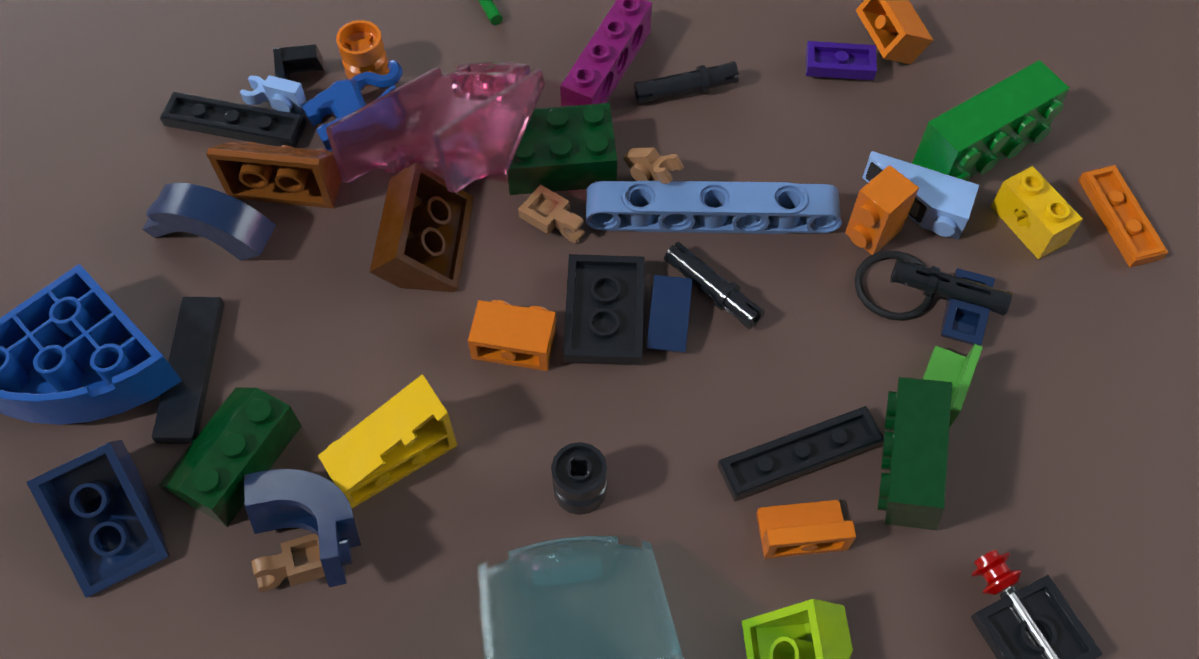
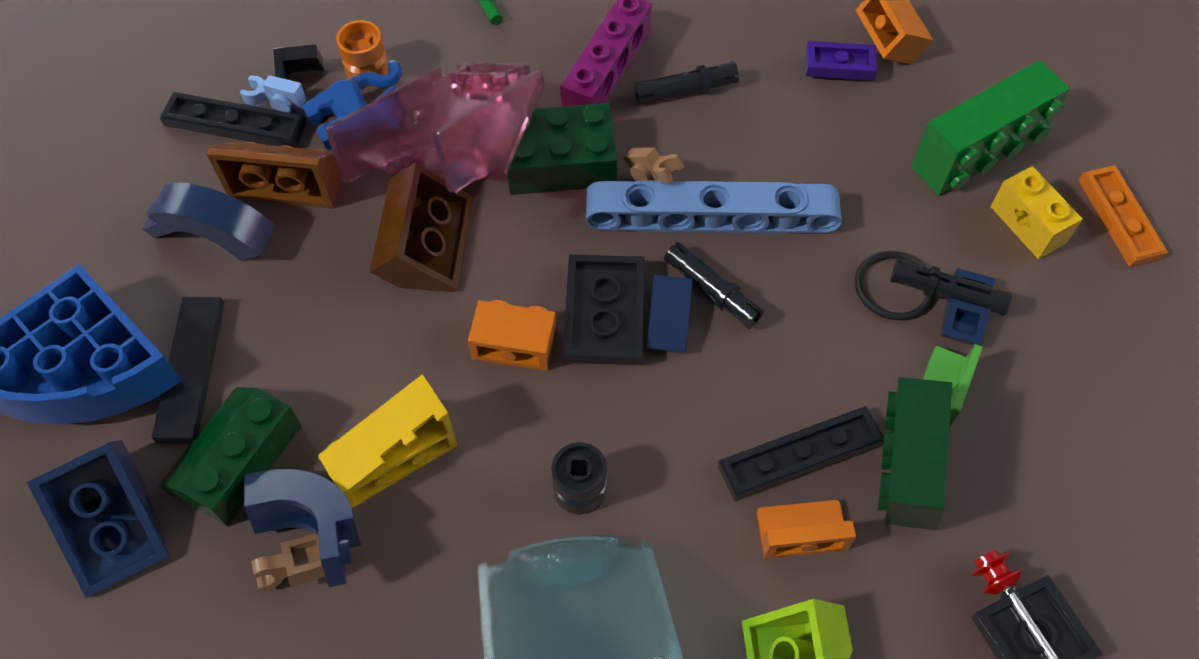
(549, 210): medium nougat plate -> none
(881, 210): orange brick -> none
(941, 201): light blue slope -> none

